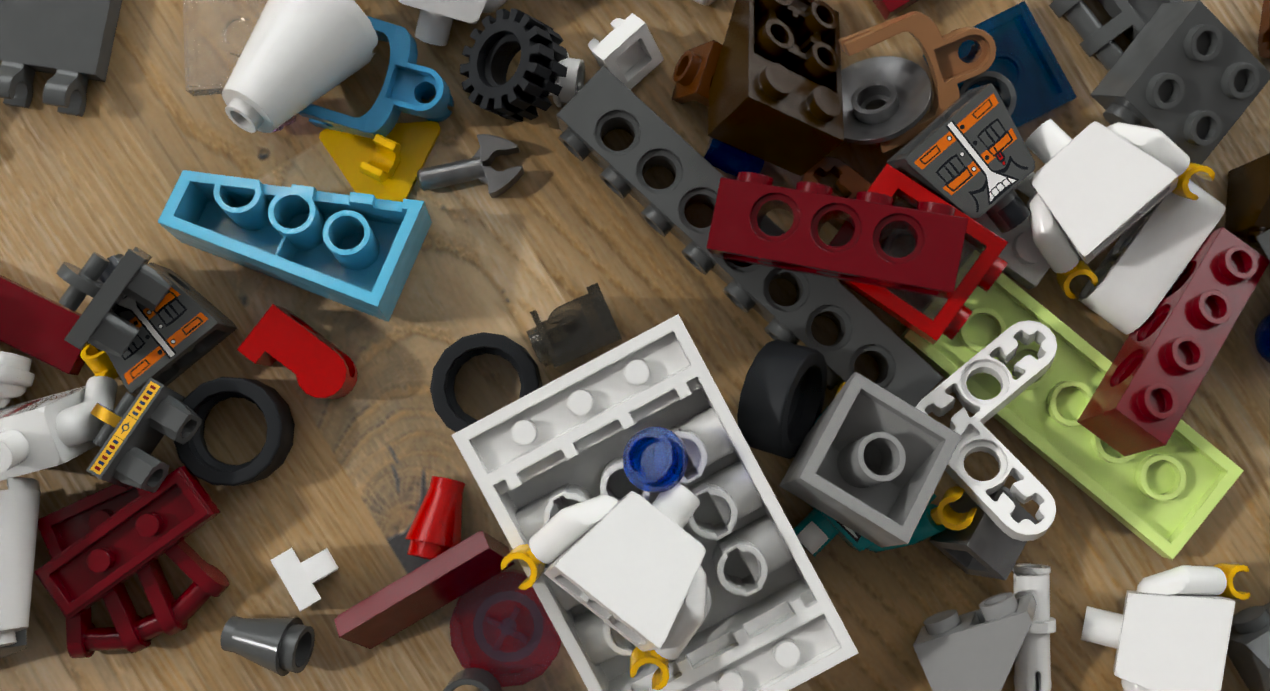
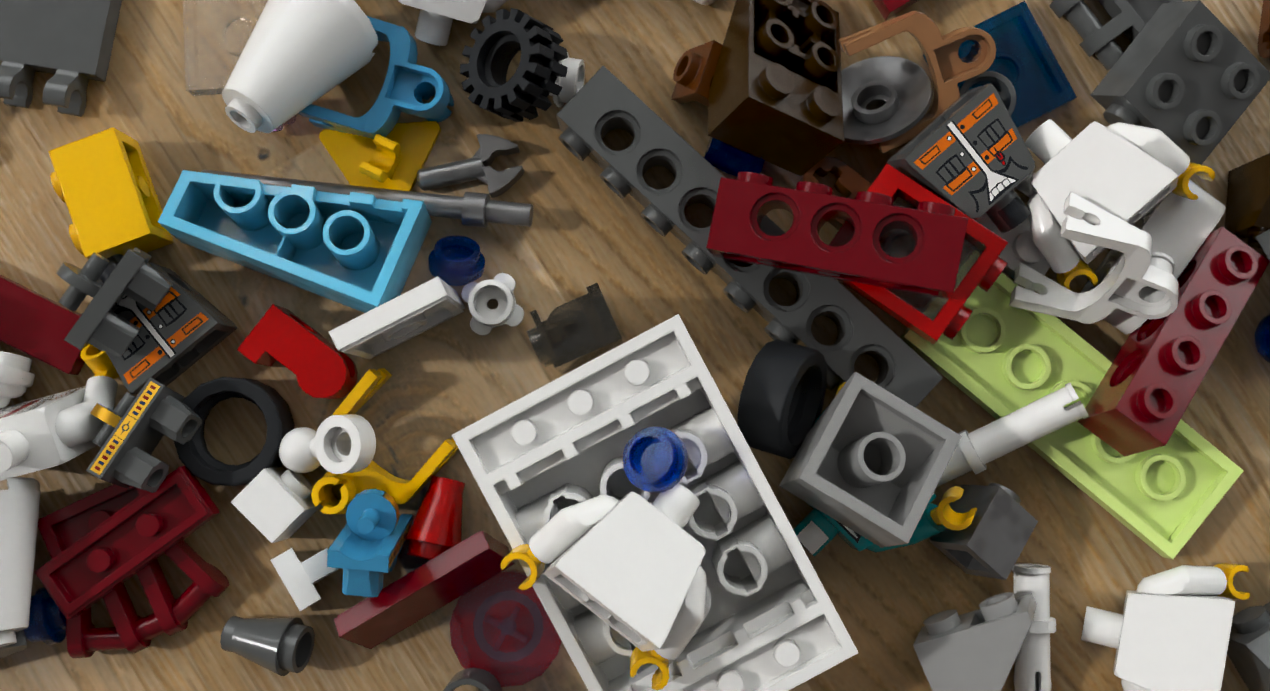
(45, 620): none -> clear blue plate
(108, 195): none -> yellow brick
(277, 502): none -> white plate
(339, 445): none -> white plate
(369, 542): none -> dark azure hips
(373, 475): none -> yellow piece
(398, 319): none -> white tile
(456, 260): none -> clear blue plate
(462, 351): black tyre -> none
(472, 209): none -> flat silver bar
(478, 296): none -> white plate
(627, 50): white tile -> none
(978, 438): white beam -> none
(1013, 432): none -> white pin
(1138, 285): none -> white piece

